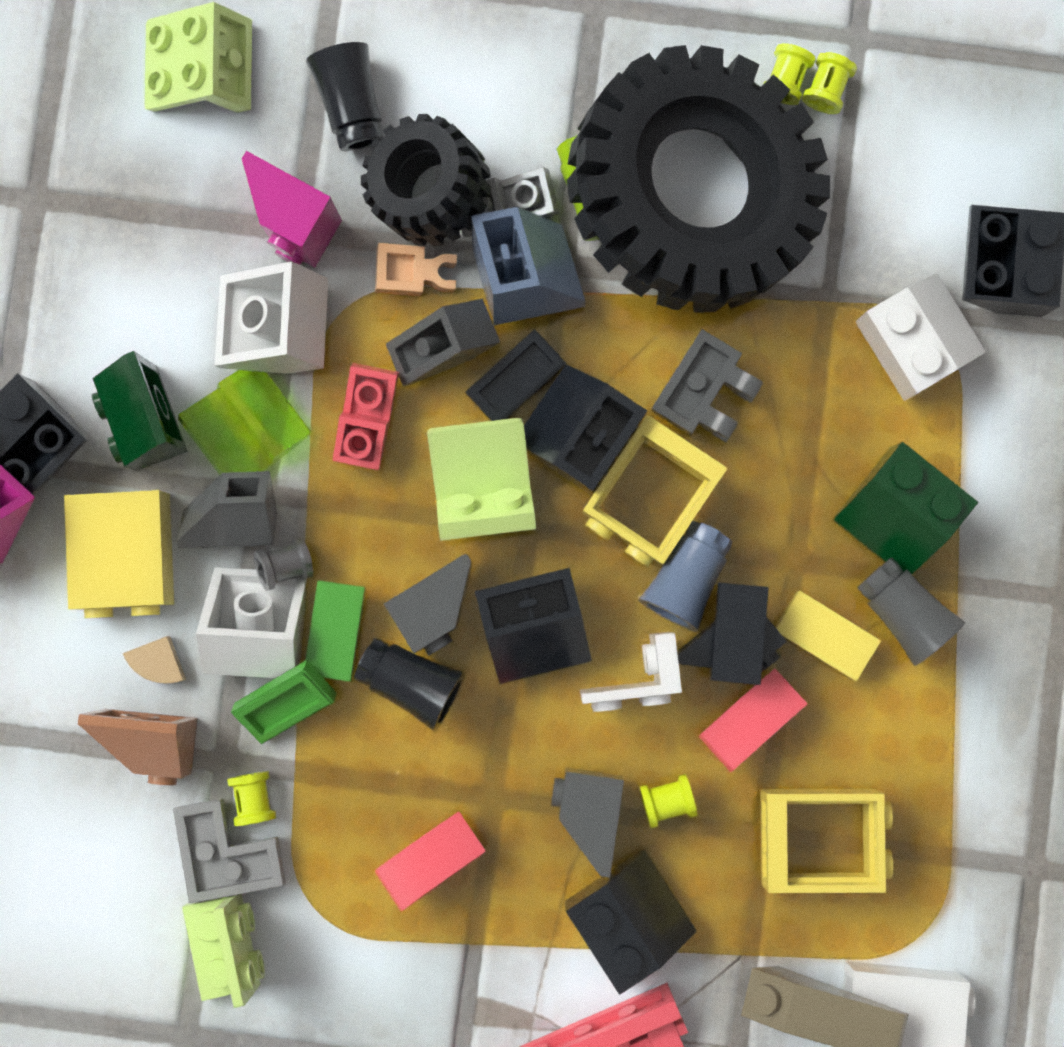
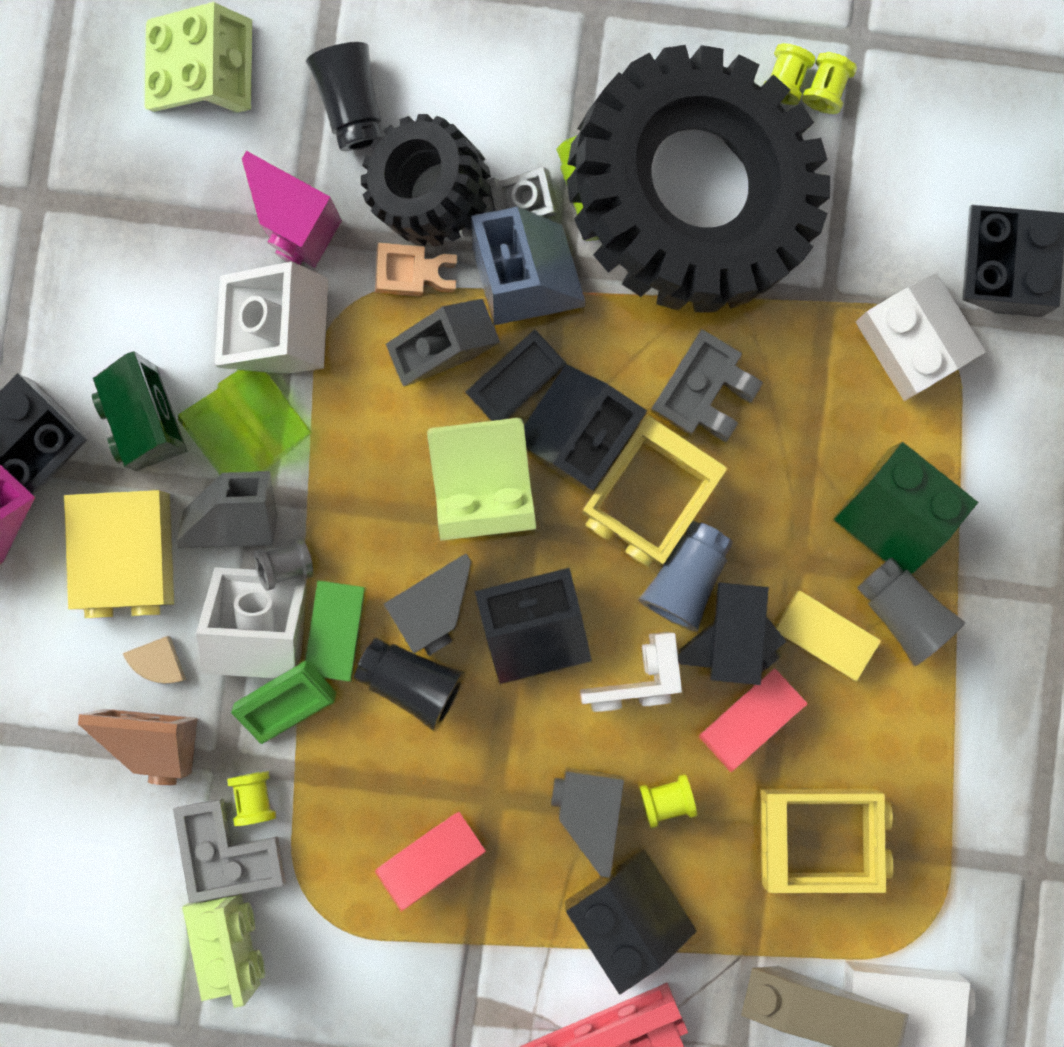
(365, 416): coral slope -> none

